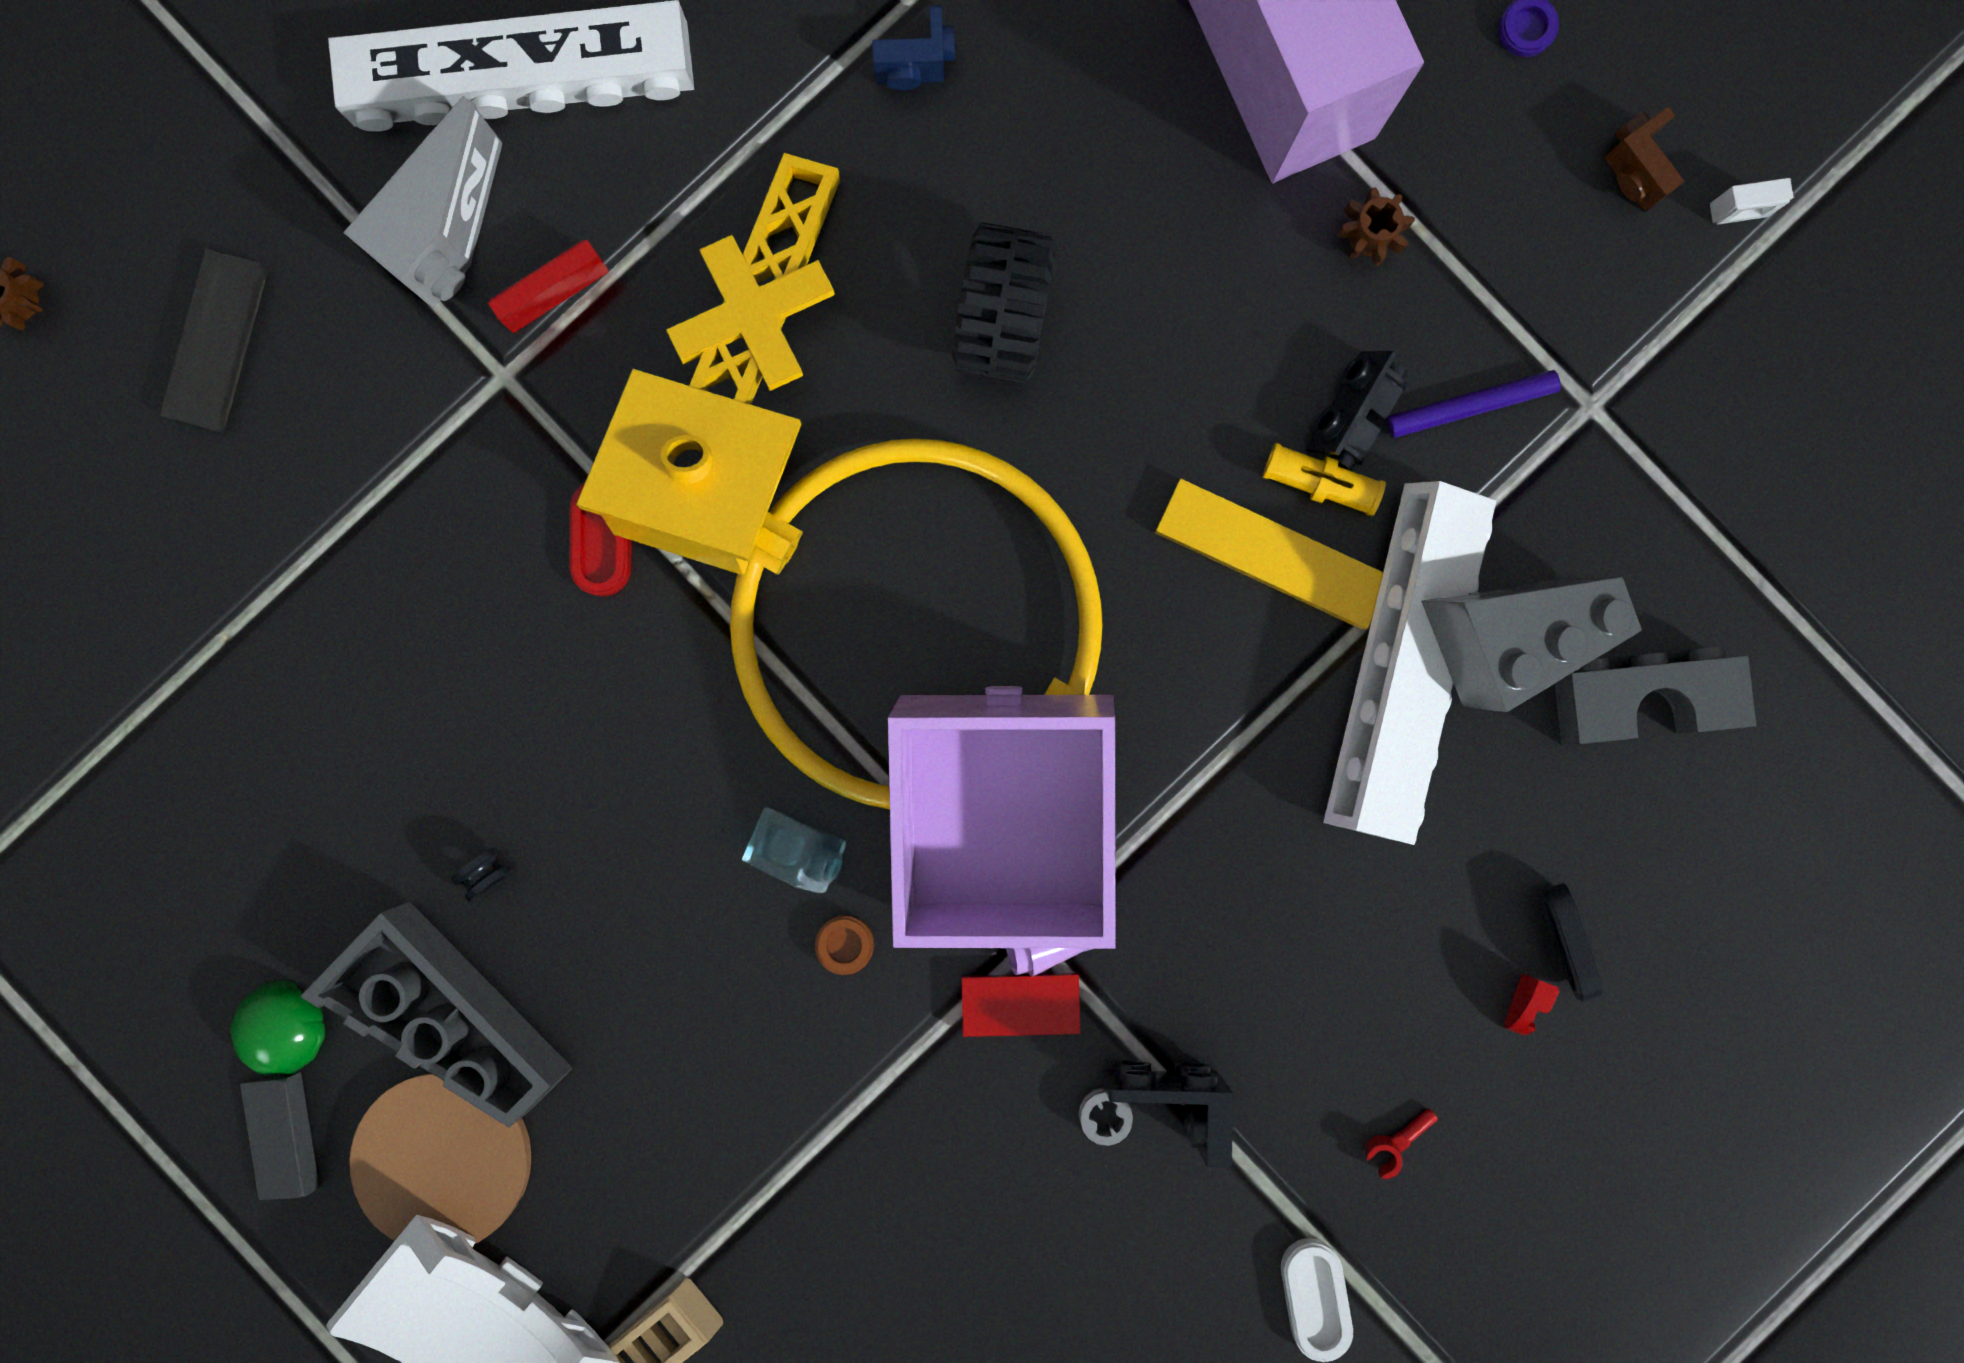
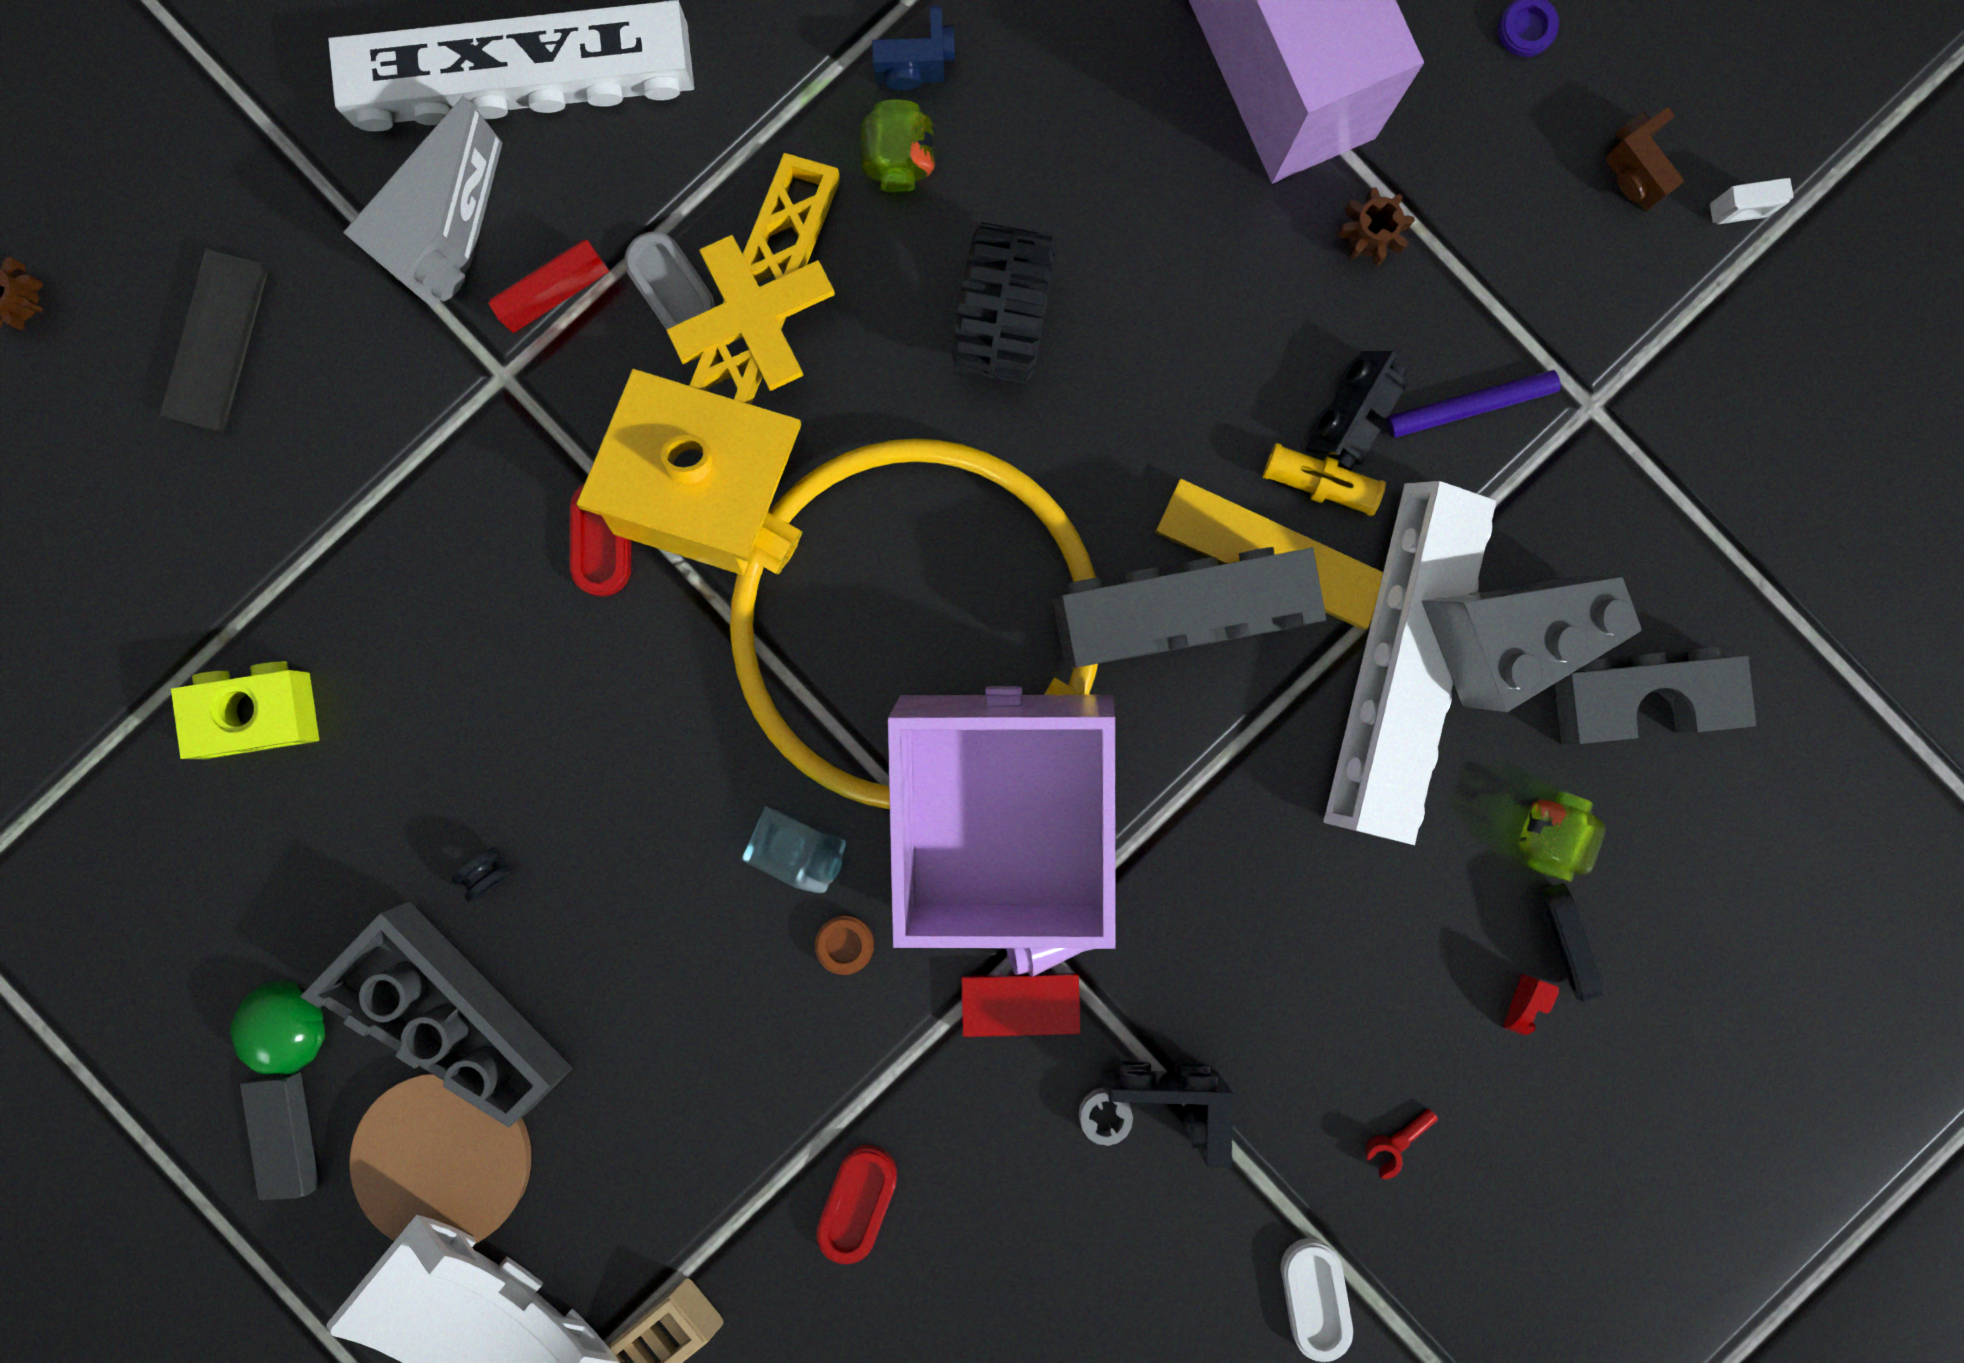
(209, 718): none -> neon yellow brick
(667, 279): none -> light grey tile
(857, 1204): none -> red tile
(897, 145): none -> clear neon green head
(1188, 607): none -> dark grey wedge
(1562, 837): none -> clear neon green head

